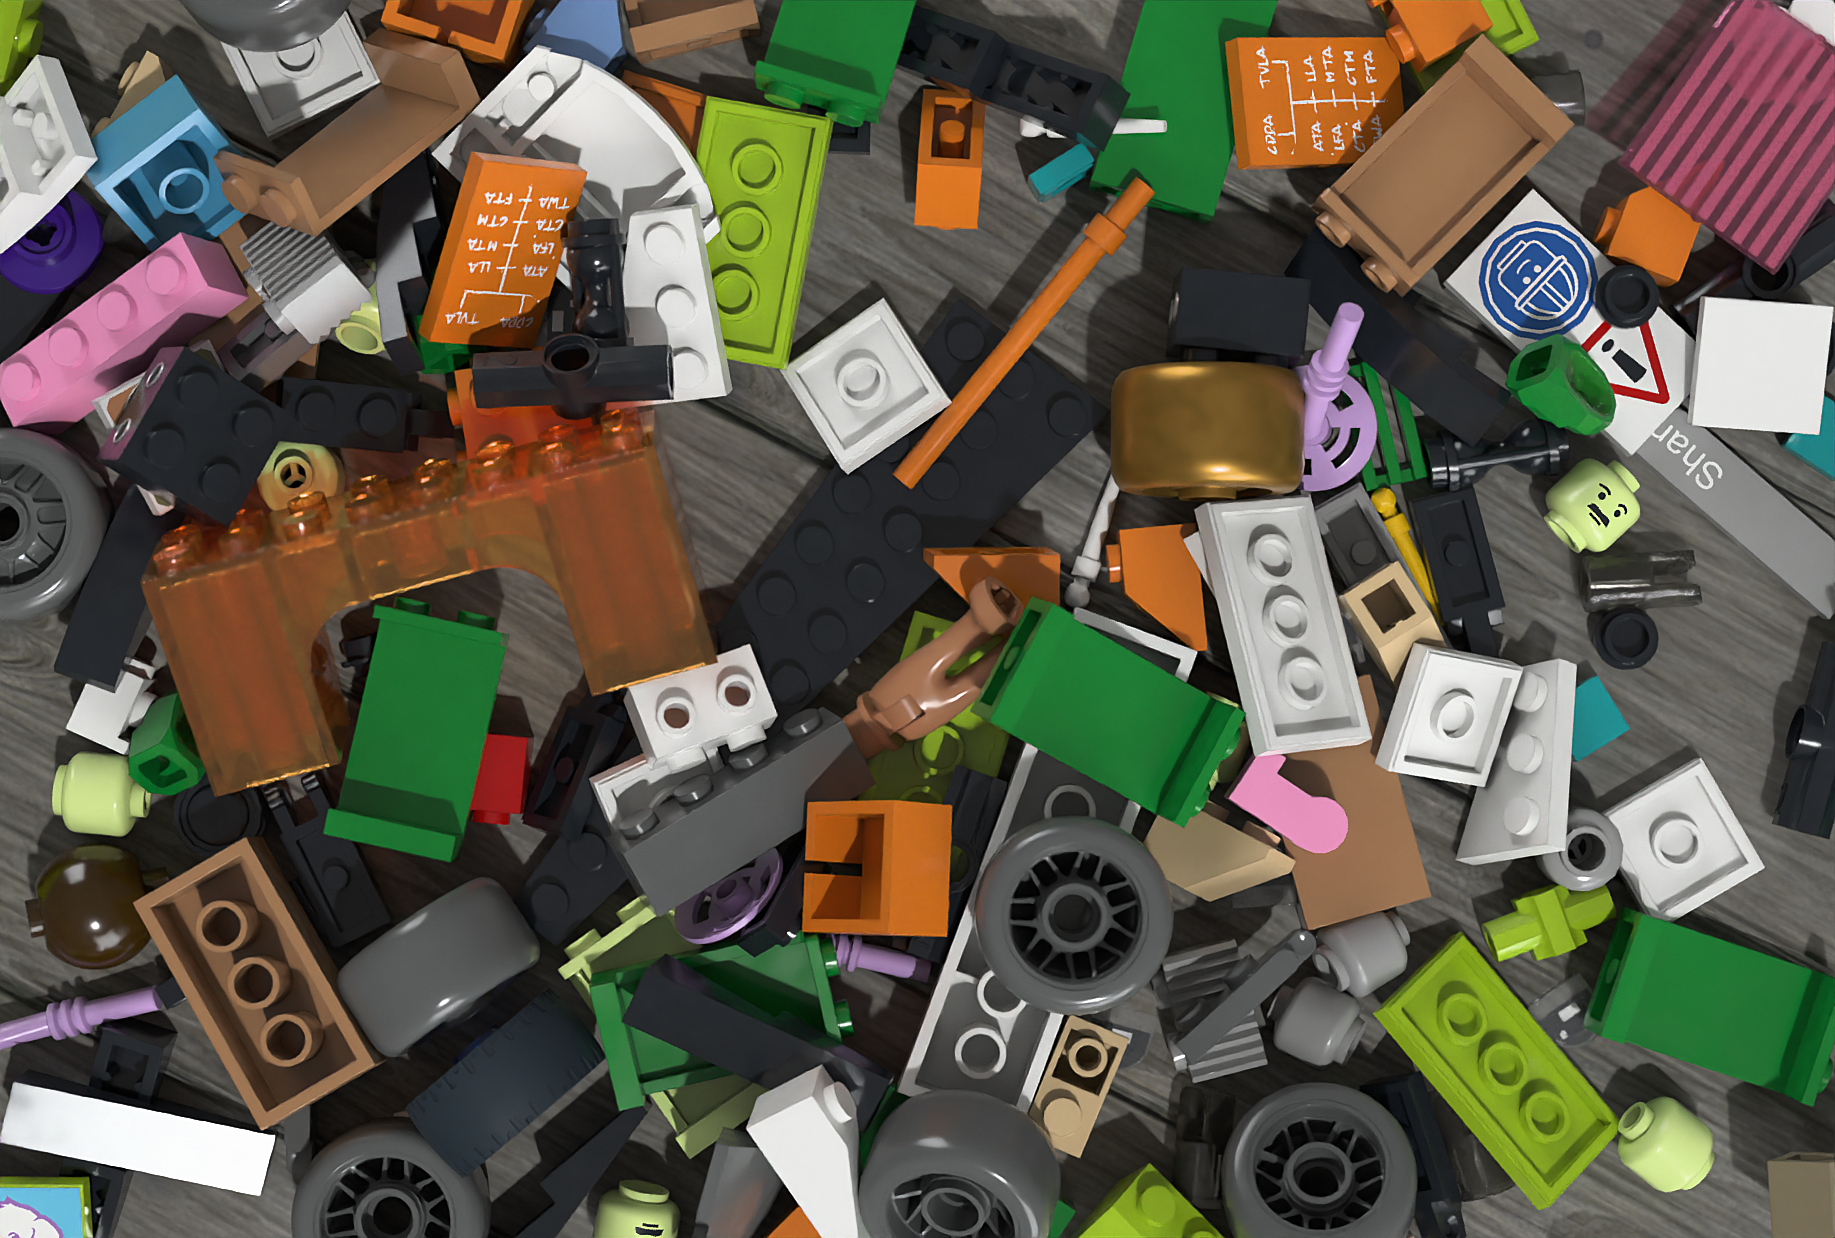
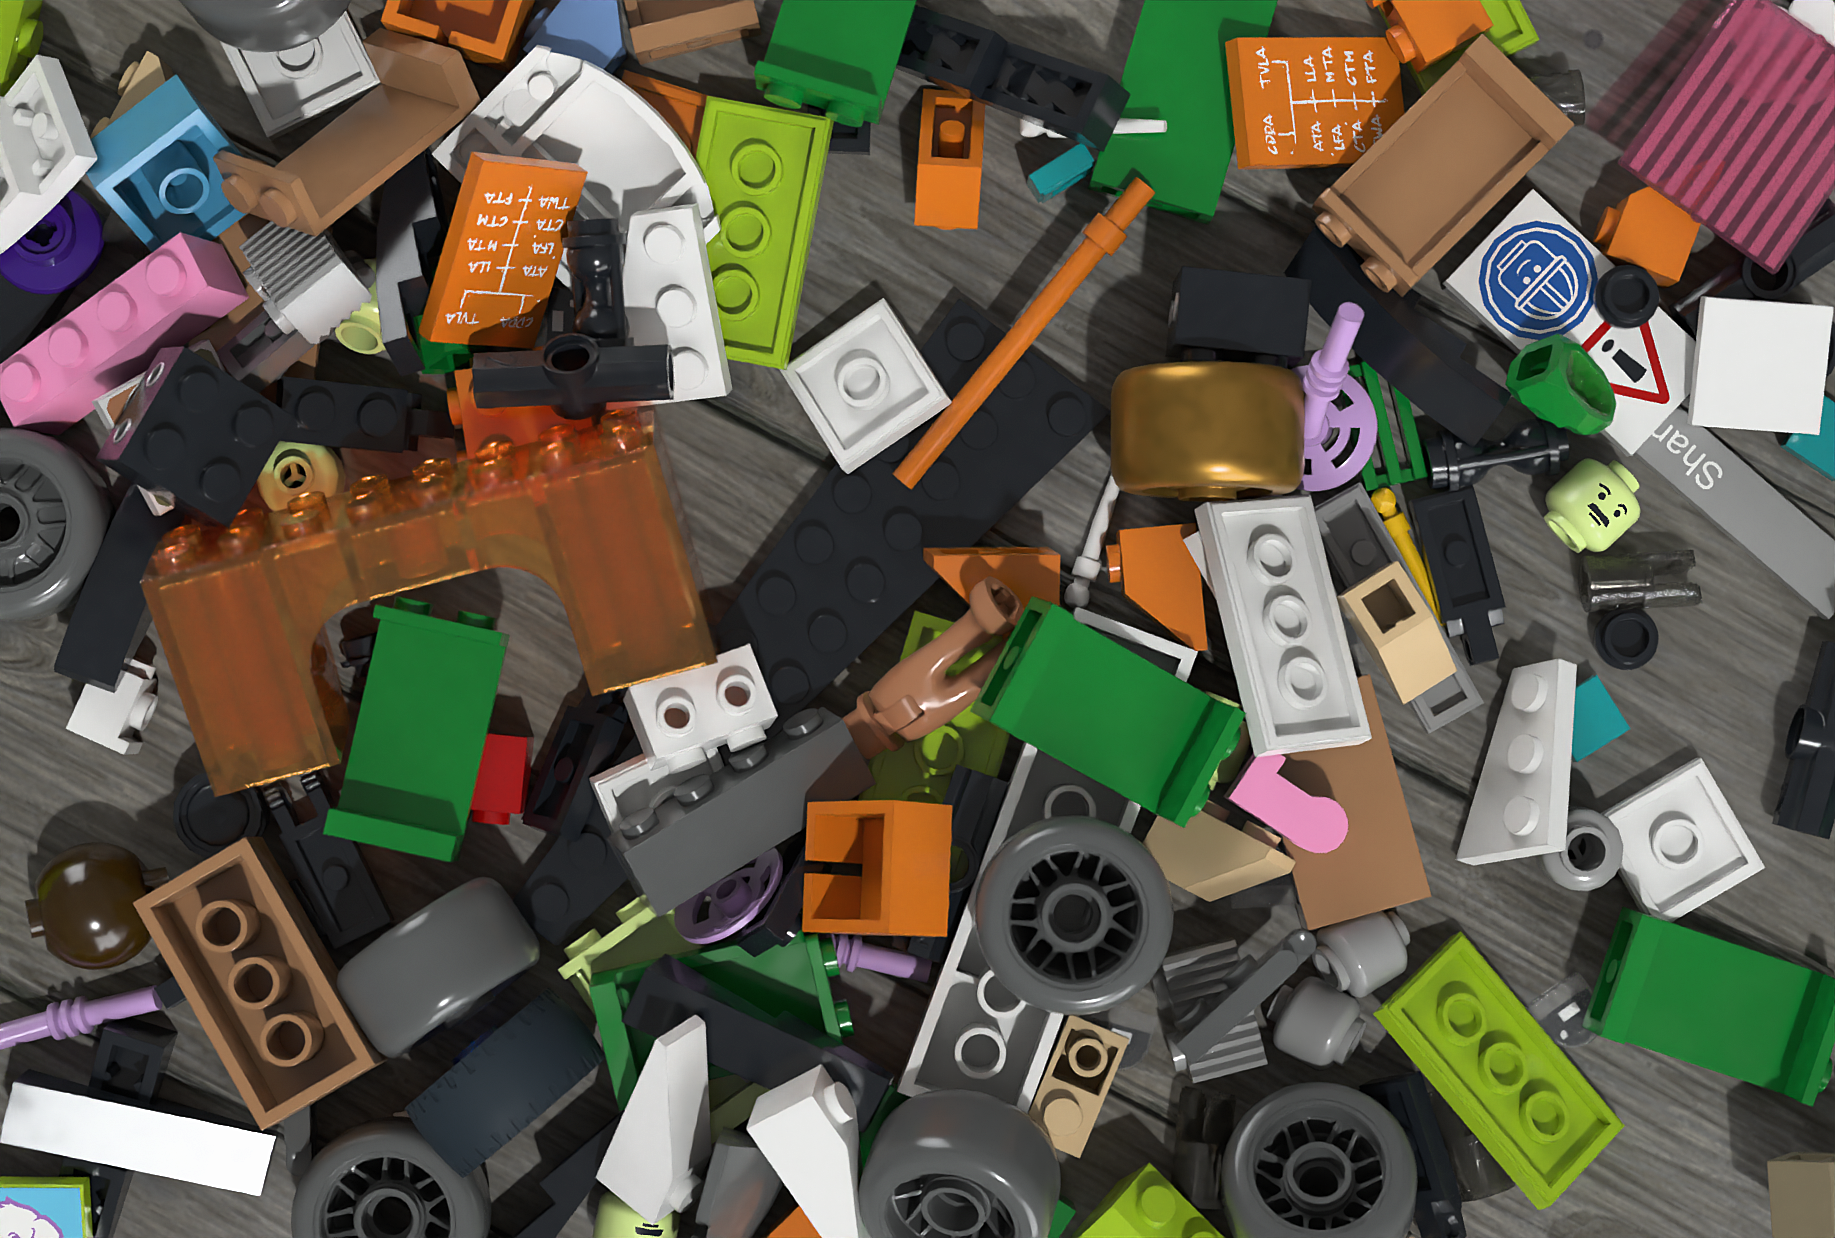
(99, 795): yellowish green head -> none
(164, 749): green rock -> none
(664, 1129): none -> white slope
(1449, 715): white tile -> none
(1547, 922): lime axle -> none
(1665, 1144): yellowish green head -> none

